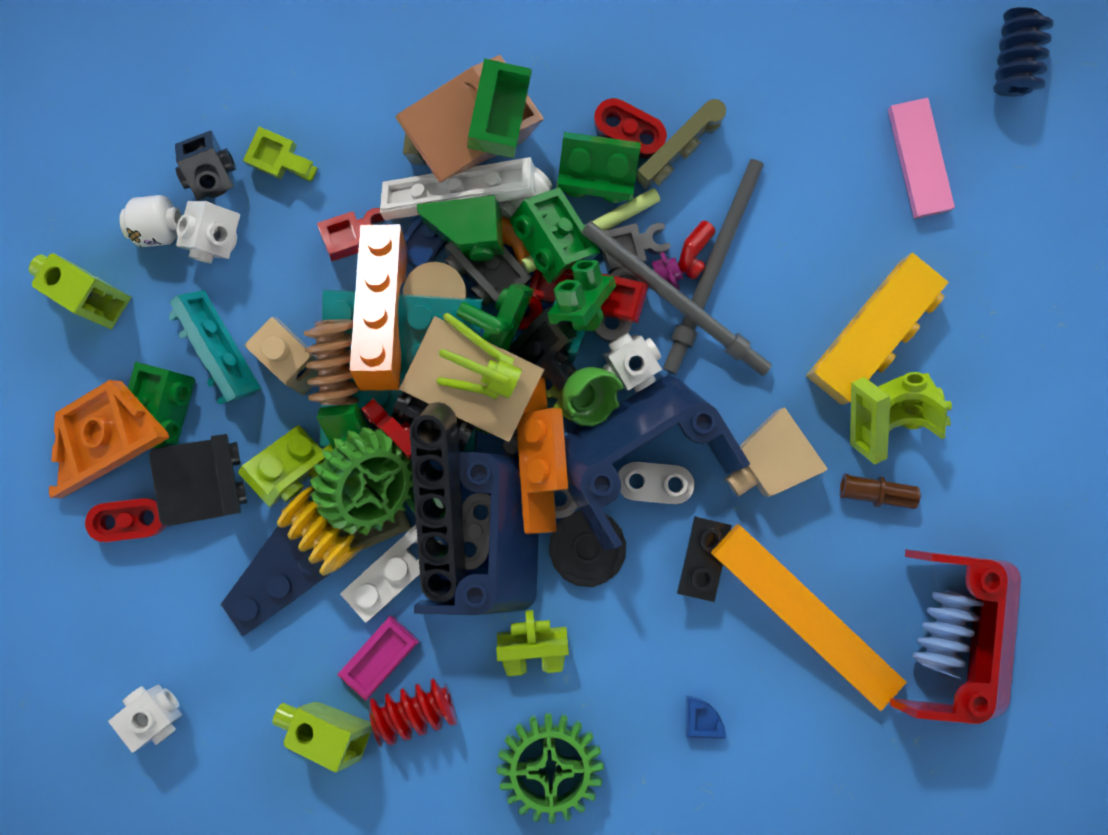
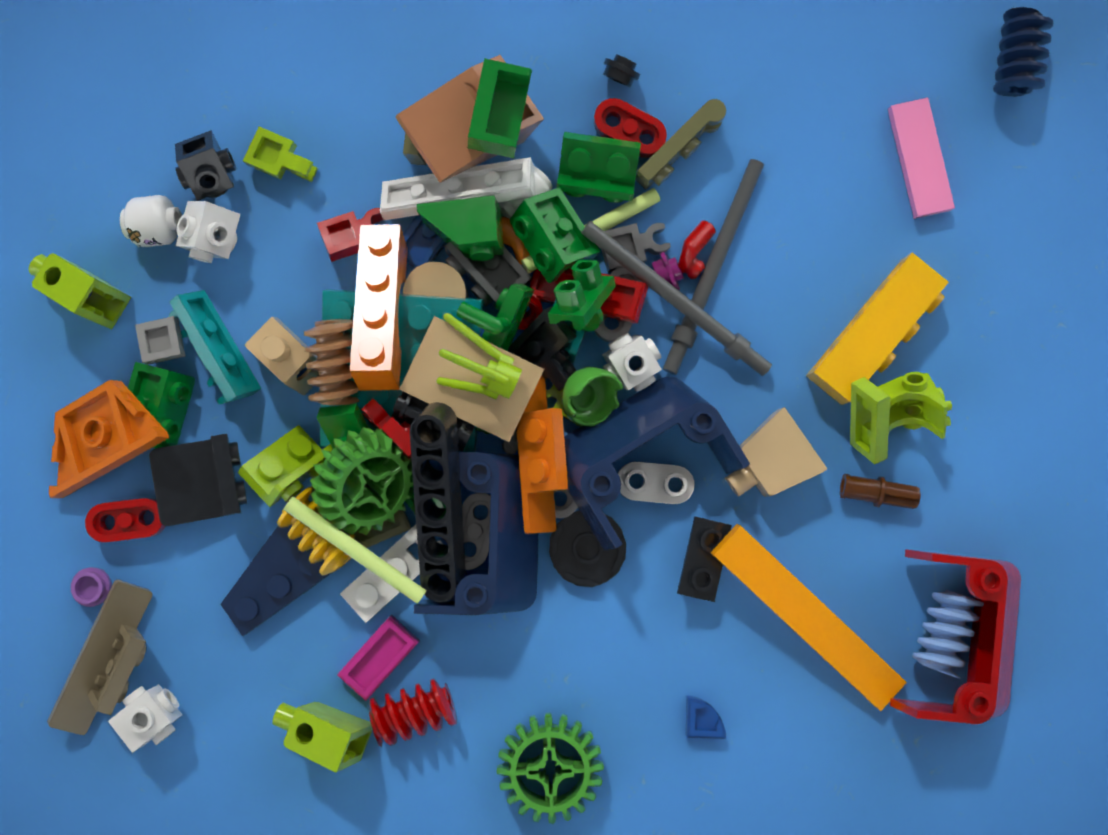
(90, 586): none -> medium lavender plate
(104, 661): none -> dark tan bracket
(160, 340): none -> light grey tile
(354, 550): none -> yellowish green bar
(529, 641): lime hips -> none
(621, 70): none -> black plate

